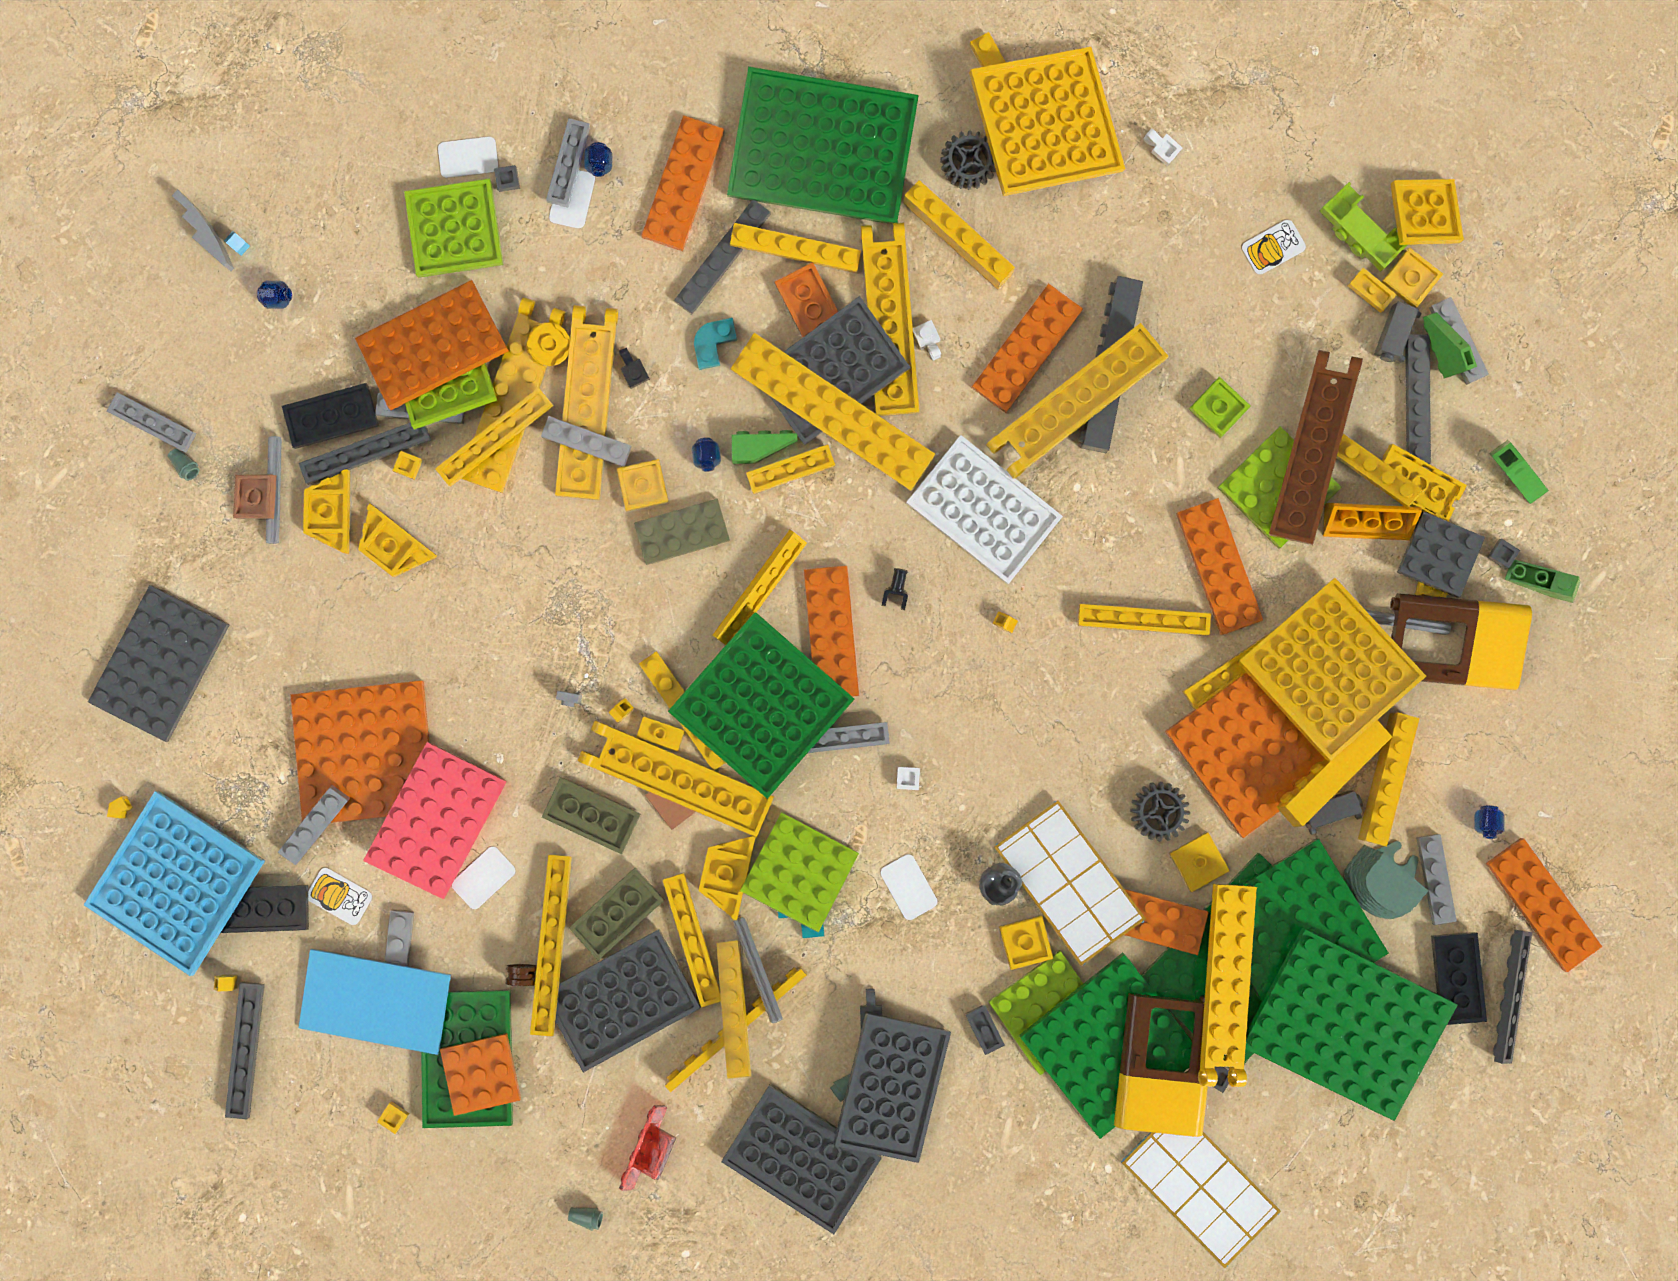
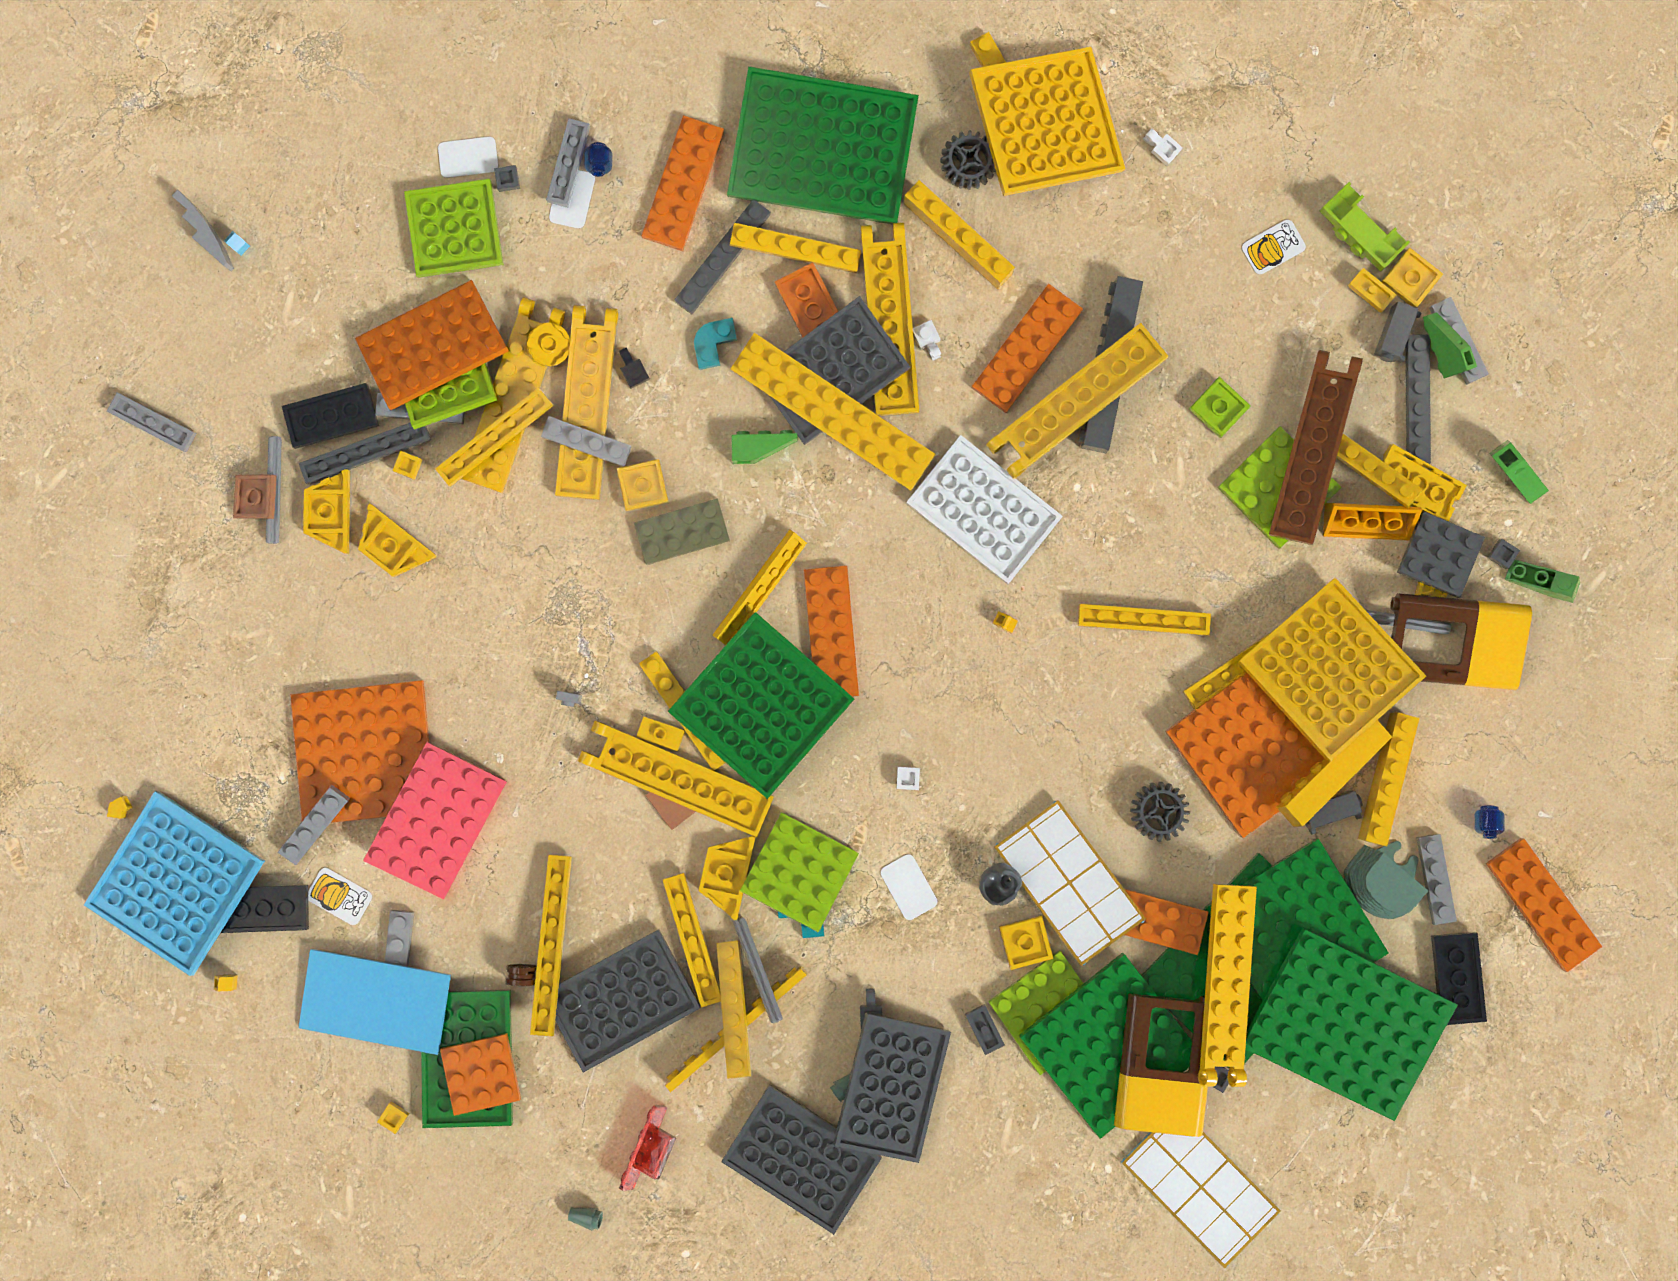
(158, 663): dark grey plate -> none
(183, 465): sand green cone -> none
(244, 1050): dark grey plate -> none
(274, 294): clear blue head -> none
(483, 877): white sticker -> none
(591, 815): olive plate -> none
(616, 913): olive plate -> none
(621, 710): yellow piece -> none
(706, 454): clear blue head -> none
(790, 469): yellow plate -> none
(853, 737): light grey plate -> none
(897, 587): black piece -> none
(1199, 862): yellow plate -> none
(1219, 566): orange plate -> none
(1427, 211): yellow plate -> none
(1511, 1004): dark grey plate -> none

